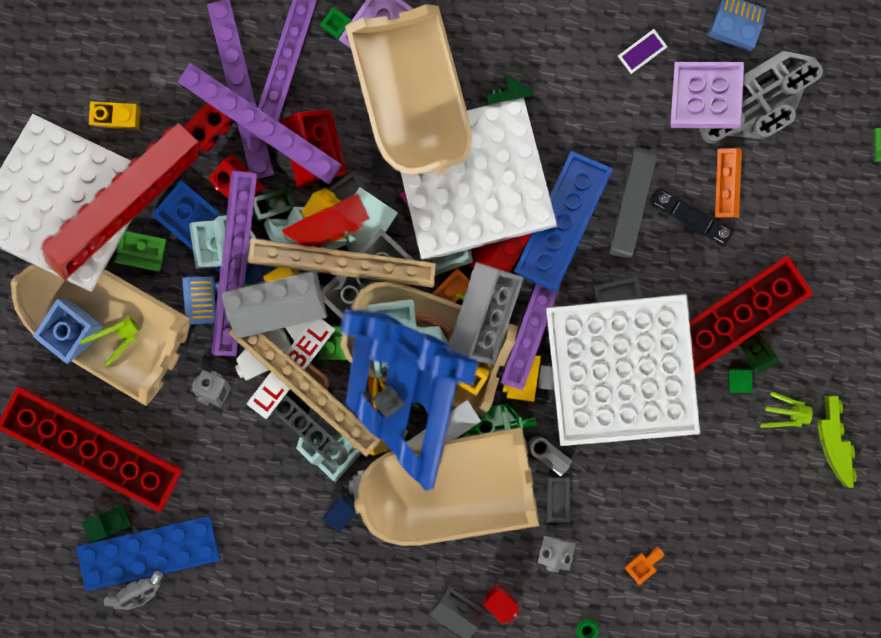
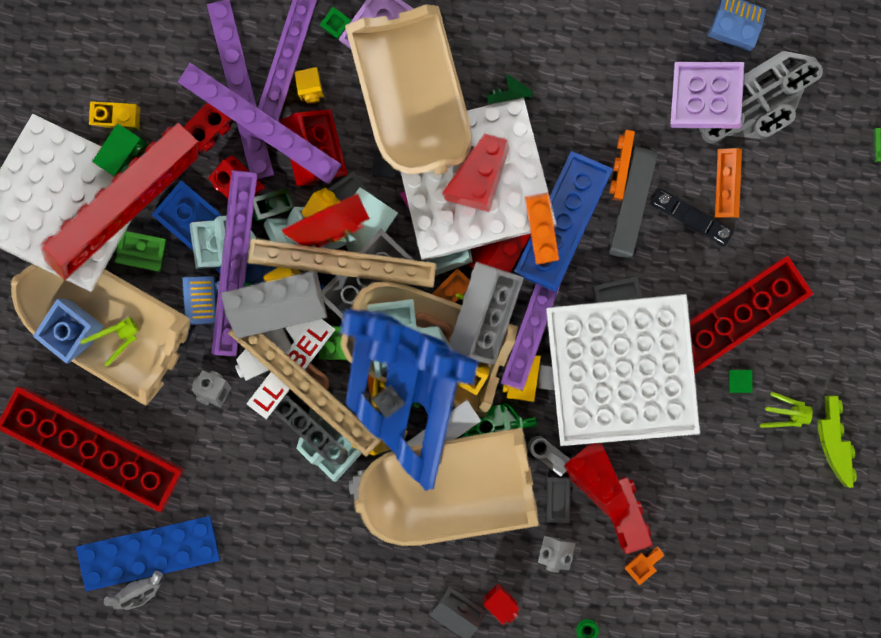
(107, 523): dark green slope -> none
(119, 150): none -> green brick
(309, 85): none -> yellow slope
(340, 513): dark blue brick -> none
(479, 174): none -> red wedge
(541, 228): none -> orange plate
(597, 479): none -> red wedge
(621, 165): none -> orange plate
(629, 525): none -> red wedge
(642, 52): dark purple tile -> none
(758, 353): dark green slope -> none

